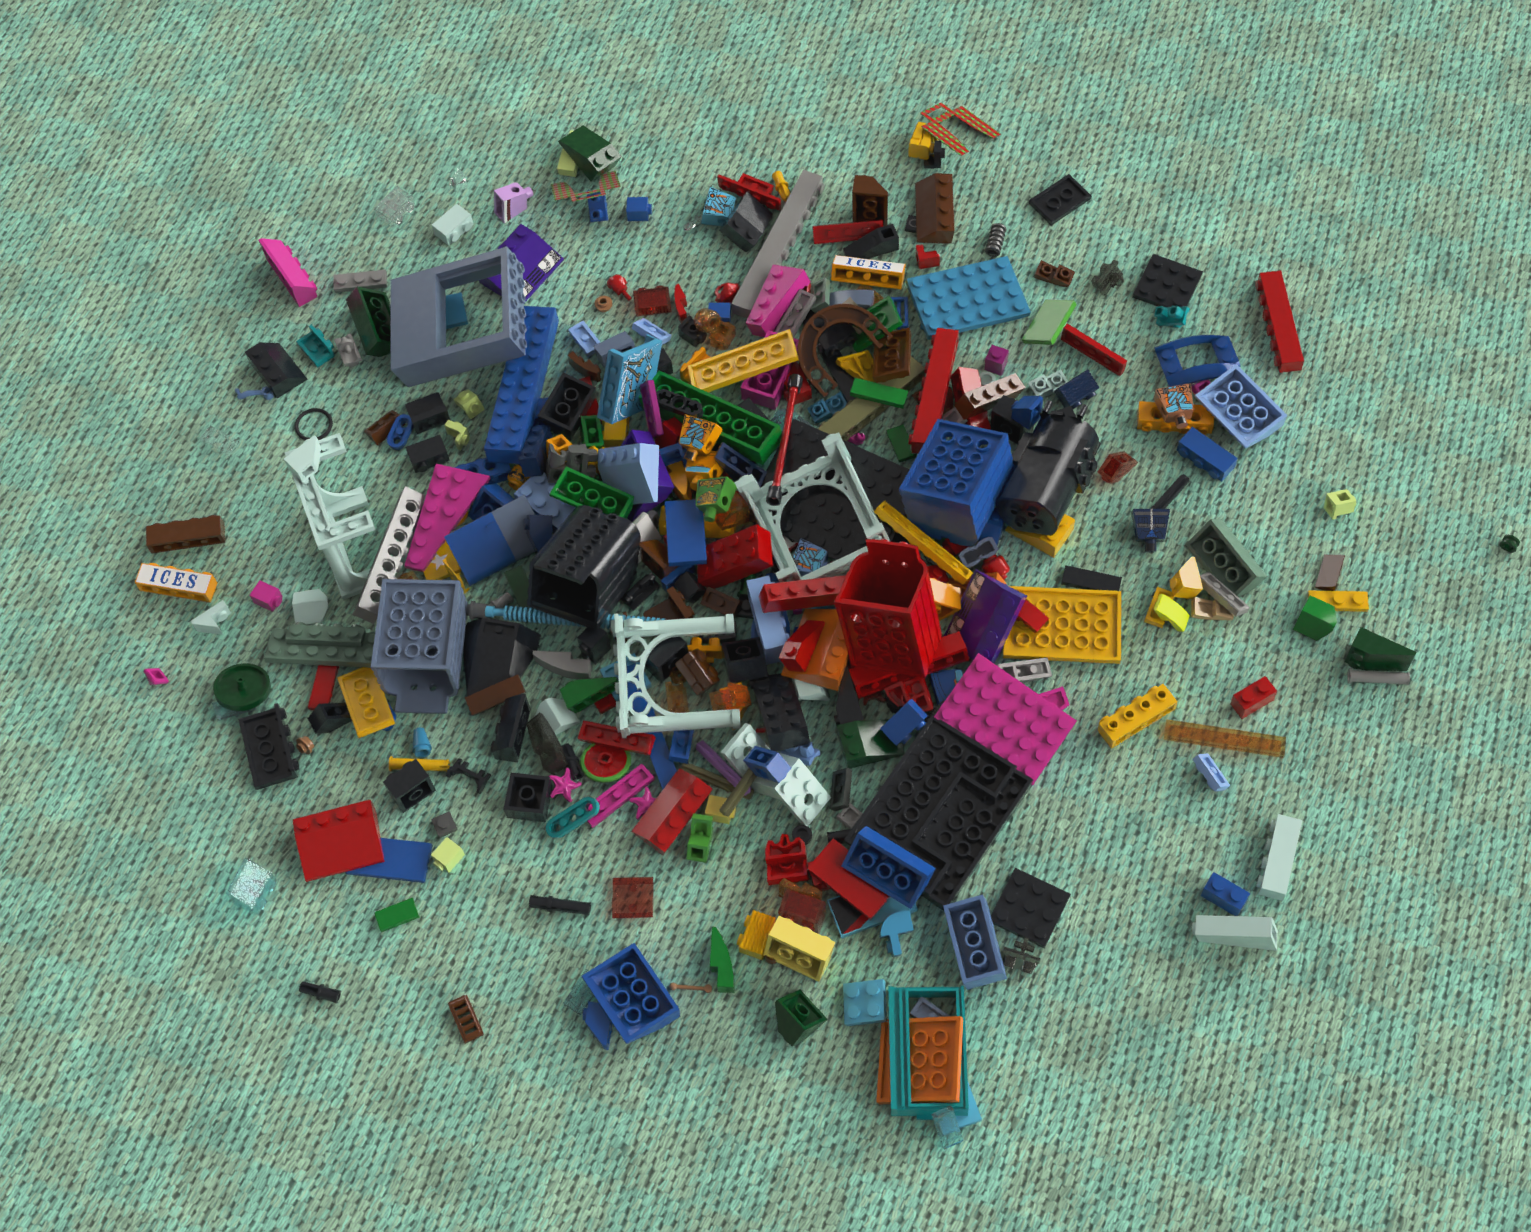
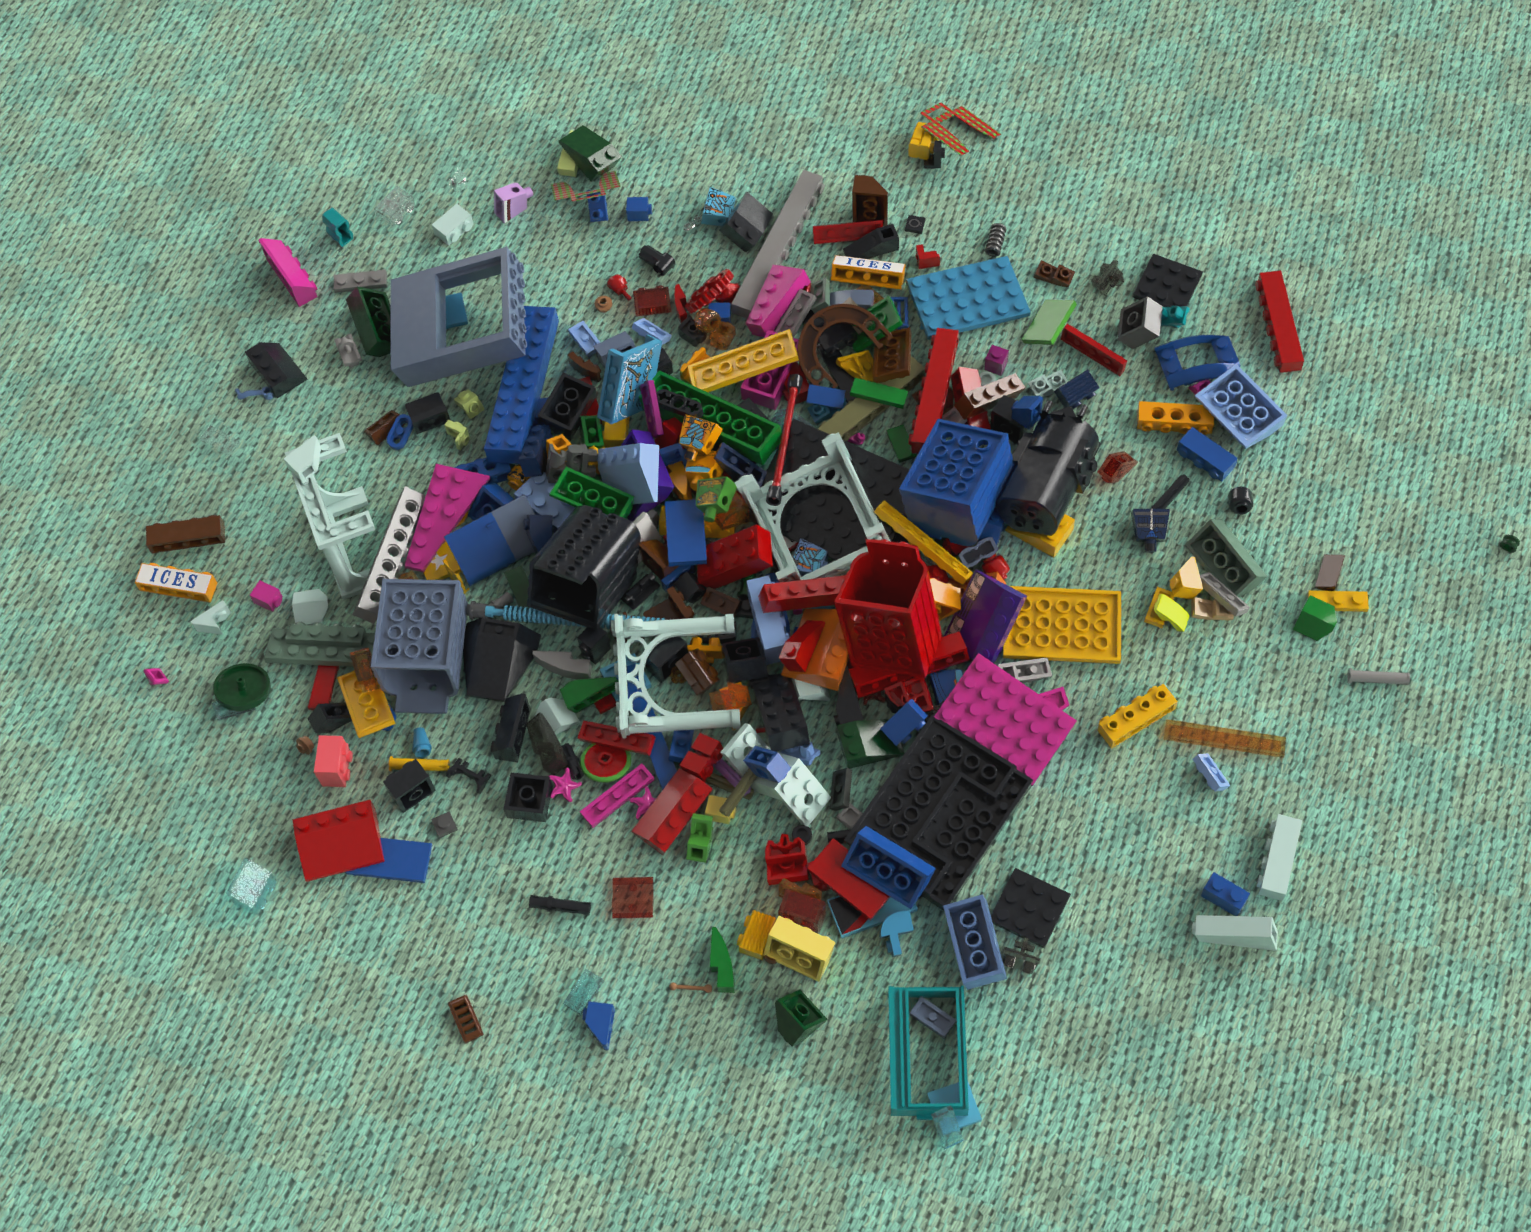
(269, 747): black bracket -> none
(314, 410): black tyre -> none
(316, 347): teal bracket -> none
(320, 992): black axle -> none
(332, 761): none -> coral brick
(337, 227): none -> teal brick
(362, 665): none -> clear orange slope
(396, 915): green tile -> none
(427, 454): black brick -> none
(447, 855): yellowish green brick -> none
(494, 695): reddish brown tile -> none
(536, 256): dark purple slope -> none
(565, 820): teal plate -> none
(631, 994): blue slope -> none
(660, 262): none -> black piece
(676, 698): clear orange hinge -> none
(701, 763): none -> red piece
(709, 291): none -> red gear
(757, 188): red bracket -> none
(781, 185): yellow axle -> none
(825, 396): none -> blue tile
(864, 1002): medium azure plate -> none
(933, 1060): orange plate -> none
(934, 209): reddish brown slope -> none
(1032, 617): red slope -> none
(1060, 199): black tile -> none
(1090, 579): black tile -> none
(1140, 322): none -> dark grey brick
(1175, 404): torso -> none
(1240, 500): none -> black head
(1253, 697): red brick -> none
(1339, 503): yellowish green brick -> none
(1378, 653): dark green slope -> none

